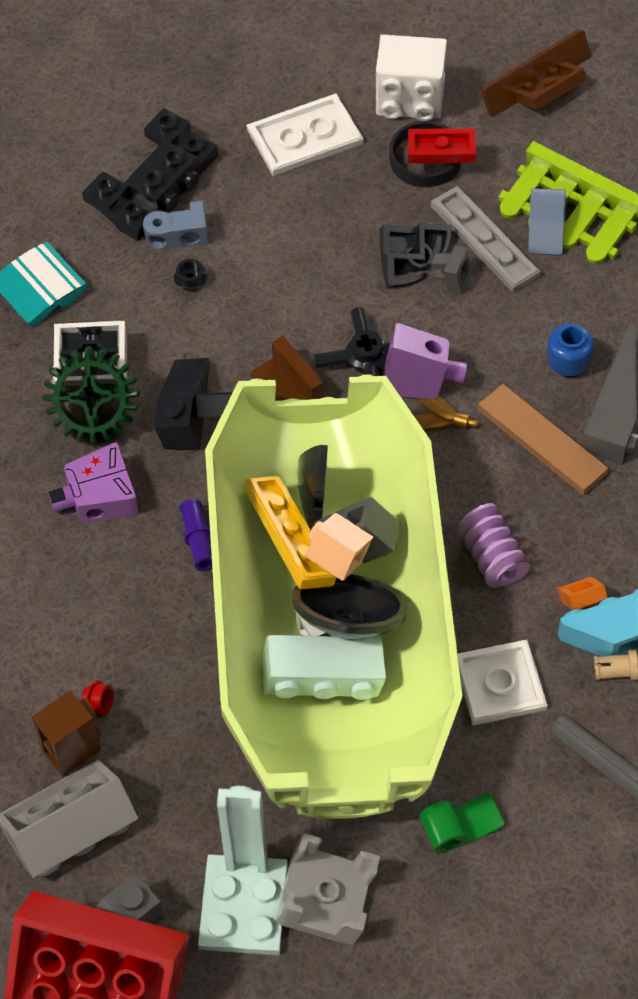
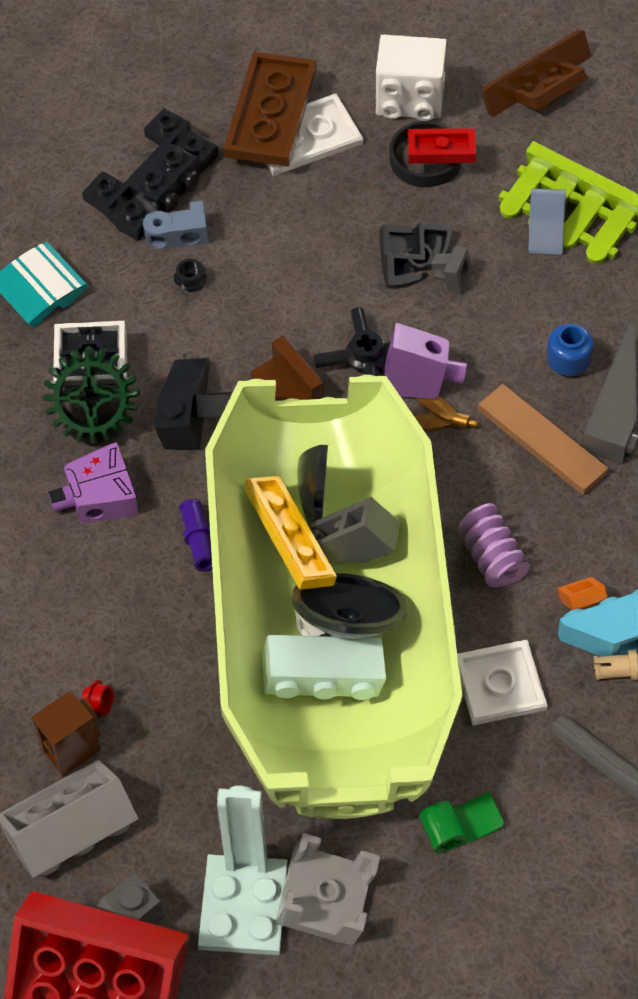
(270, 109): none -> reddish brown plate
(338, 546): light nougat brick -> none
(485, 239): light grey tile -> none

